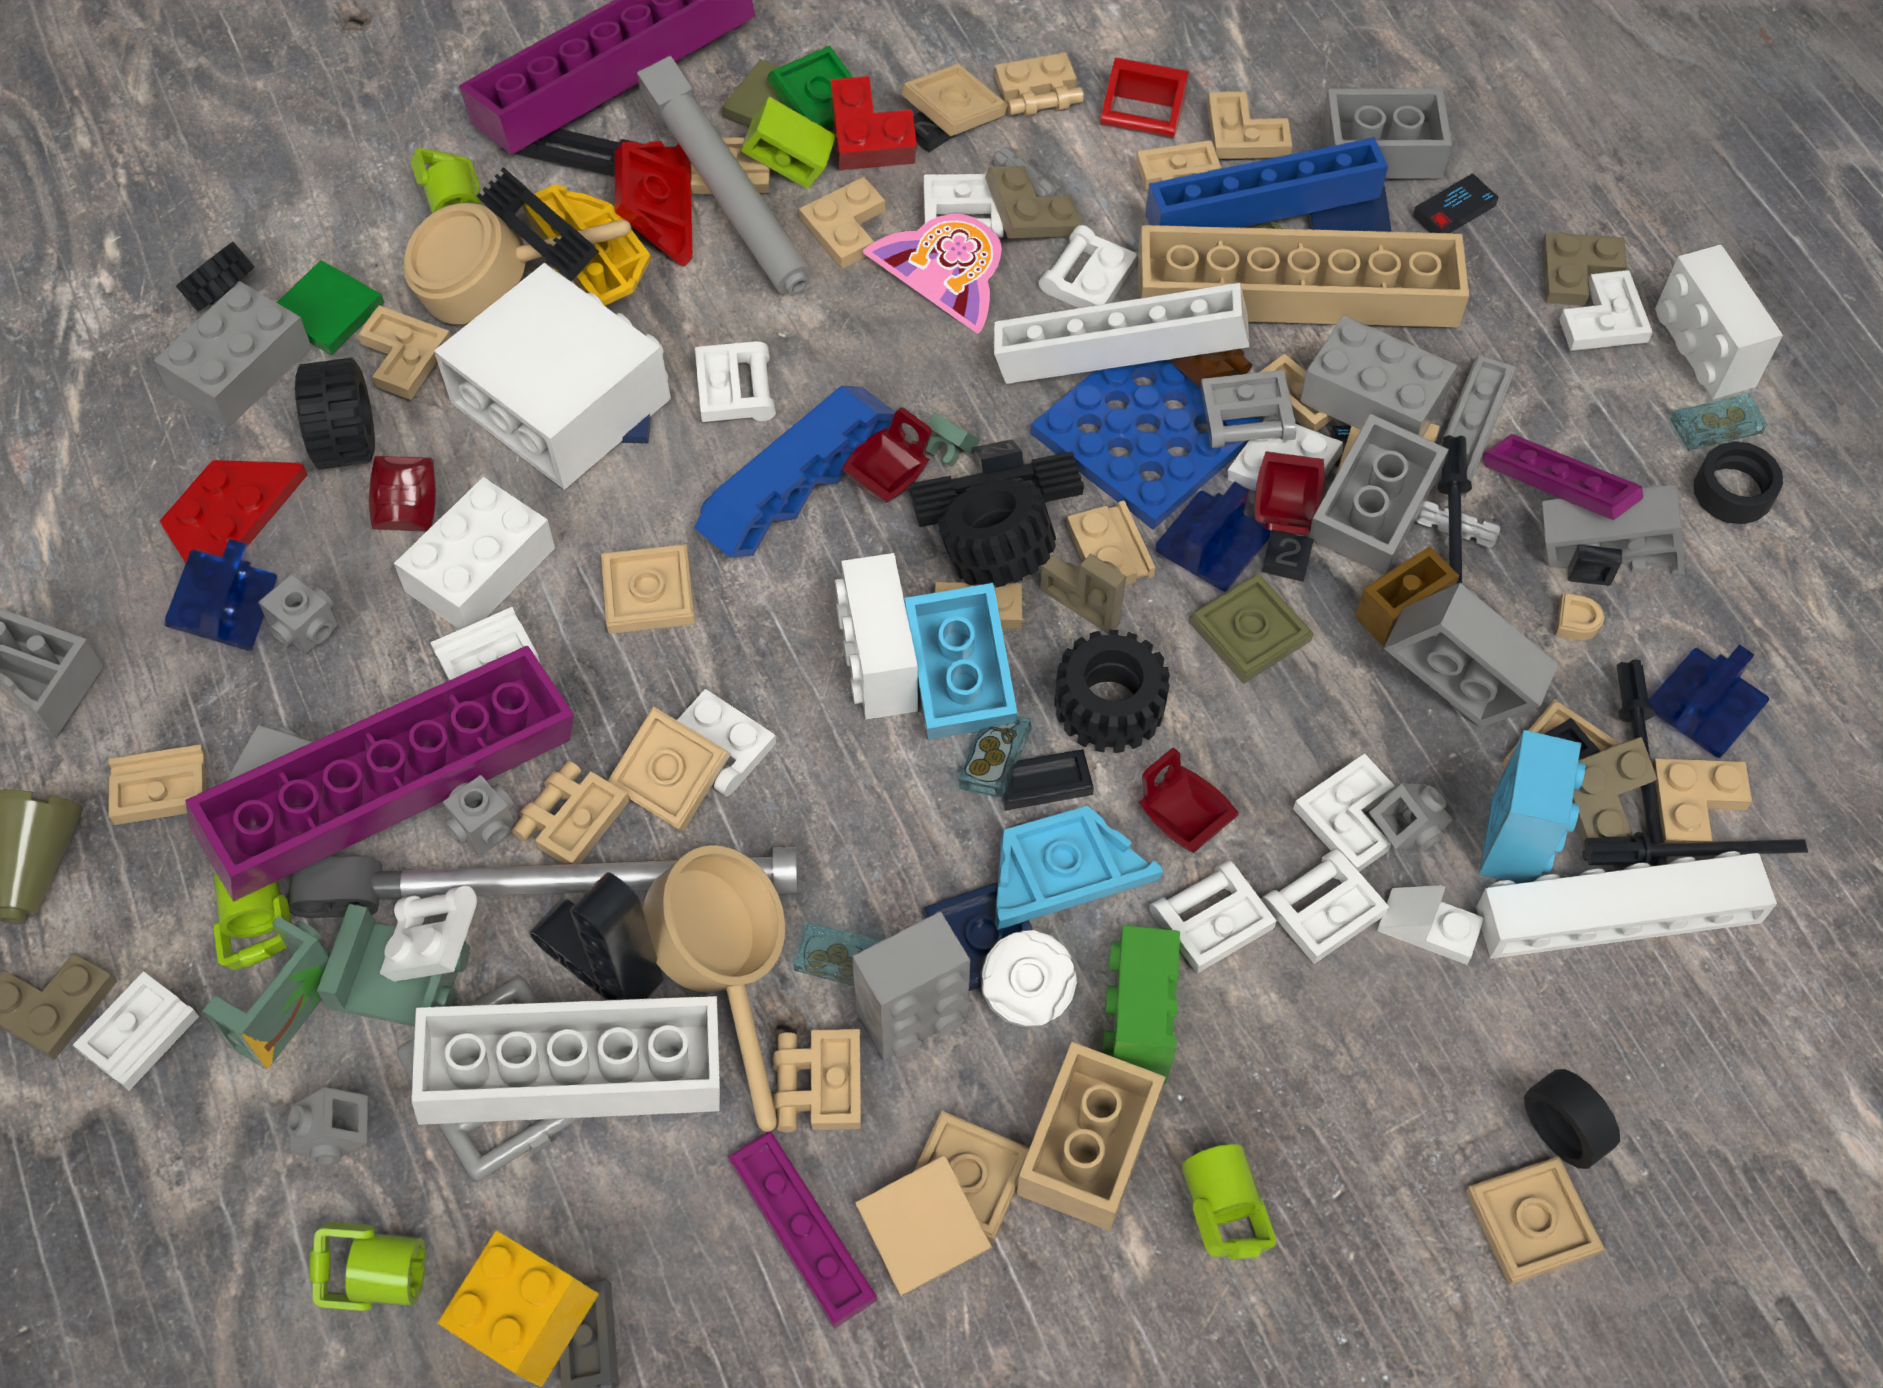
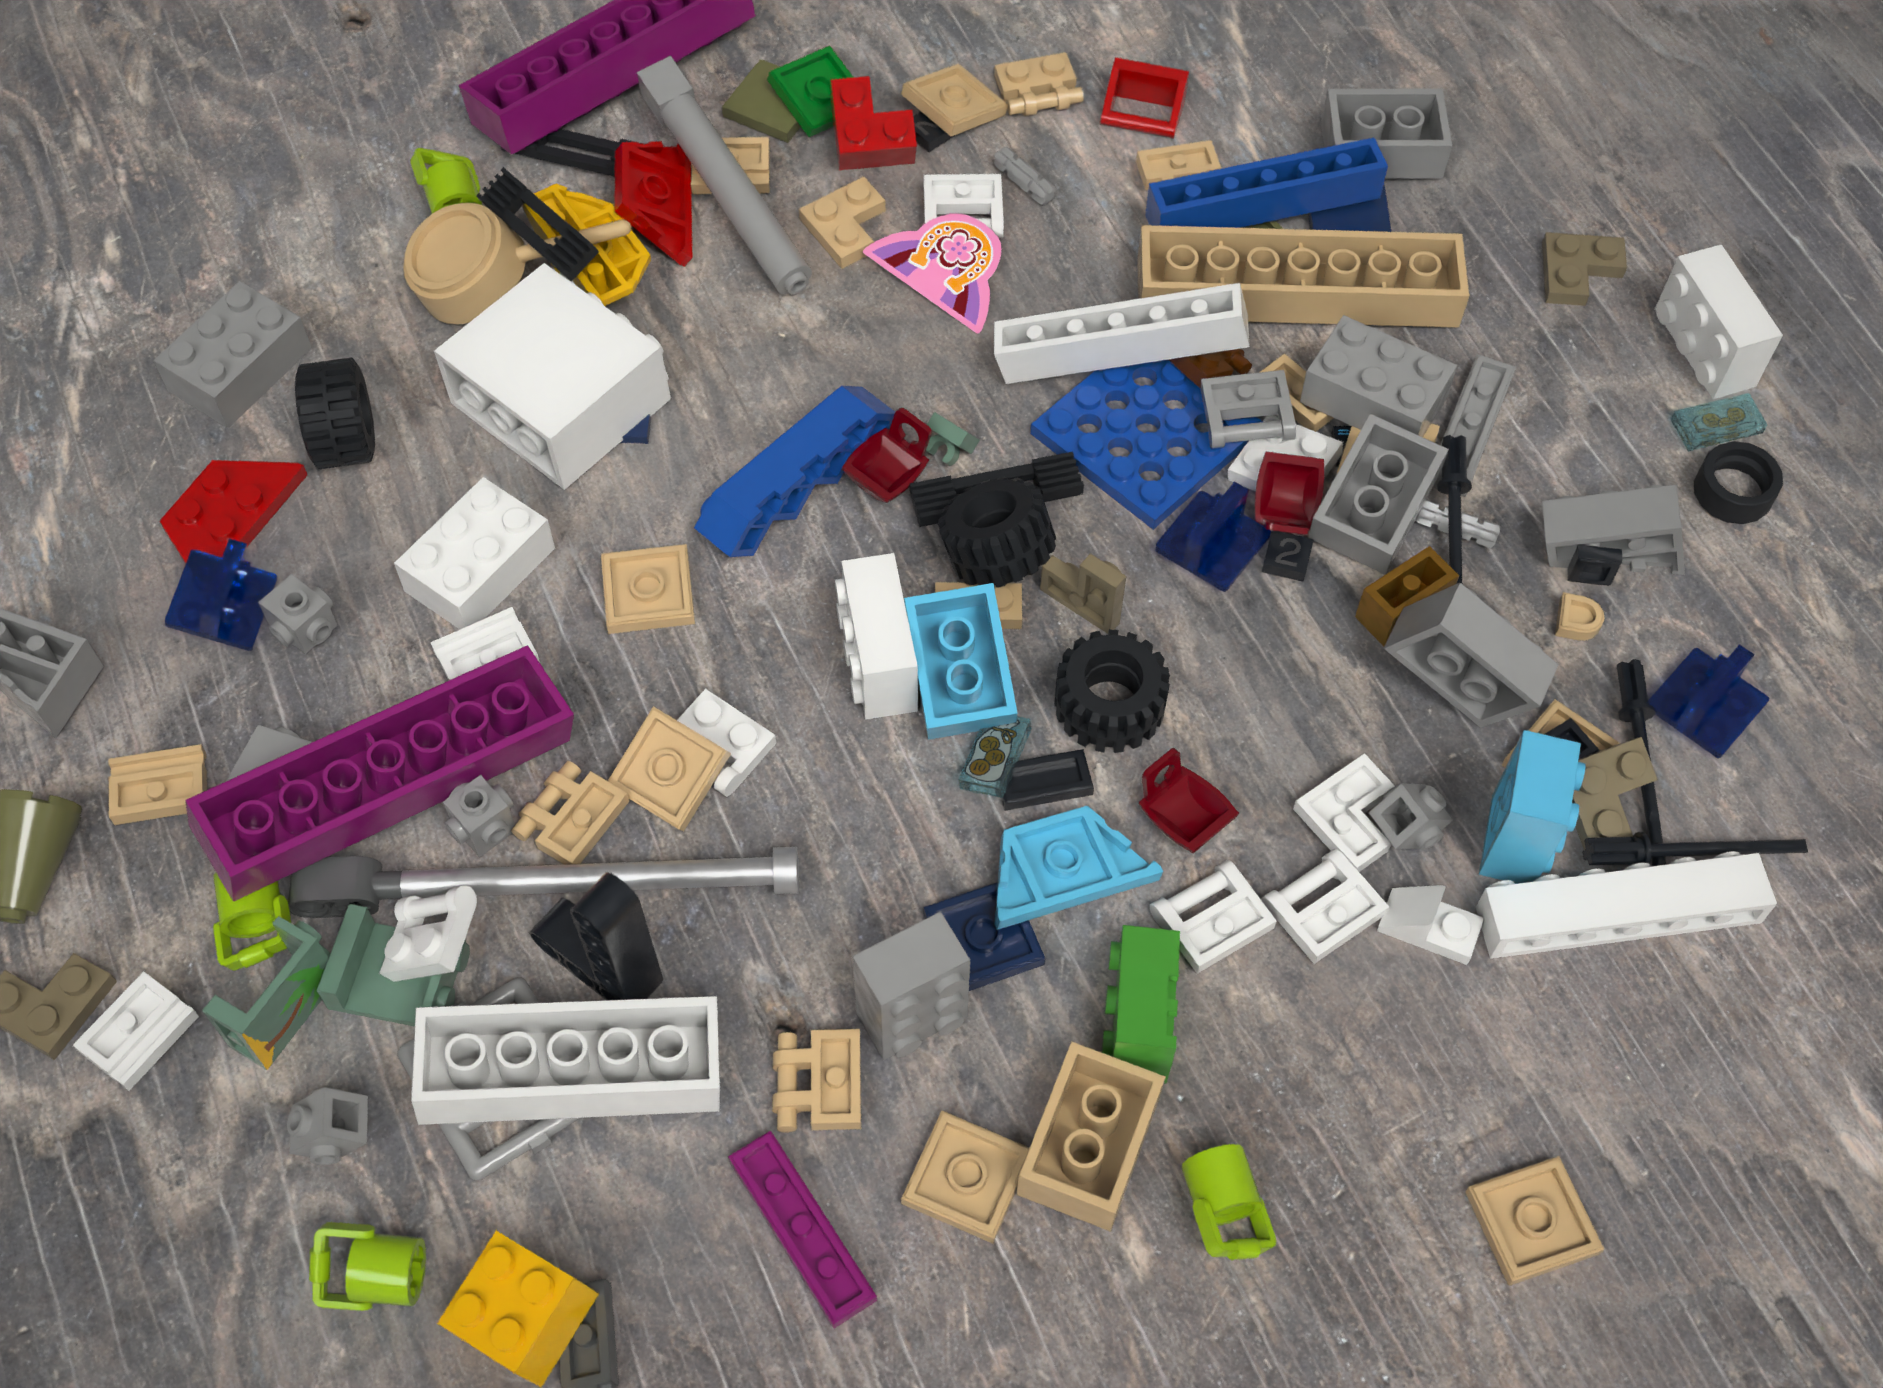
(215, 276): black tyre -> none
(330, 305): green tile -> none
(402, 493): dark red piece -> none
(409, 350): tan plate -> none
(716, 931): tan piece -> none
(720, 382): white plate -> none
(788, 143): lime brick -> none
(829, 953): clear light blue tile -> none
(923, 1225): tan tile -> none
(998, 456): black tile -> none
(1024, 212): dark tan plate -> none
(1028, 978): white tile -> none
(1100, 276): white plate -> none
(1112, 538): tan plate -> none
(1239, 136): tan plate -> none
(1251, 628): olive tile -> none
(1455, 205): black tile -> none
(1563, 476): magenta tile -> none
(1572, 1118): black tyre -> none
(1614, 318): white plate -> none
(1691, 788): tan plate -> none

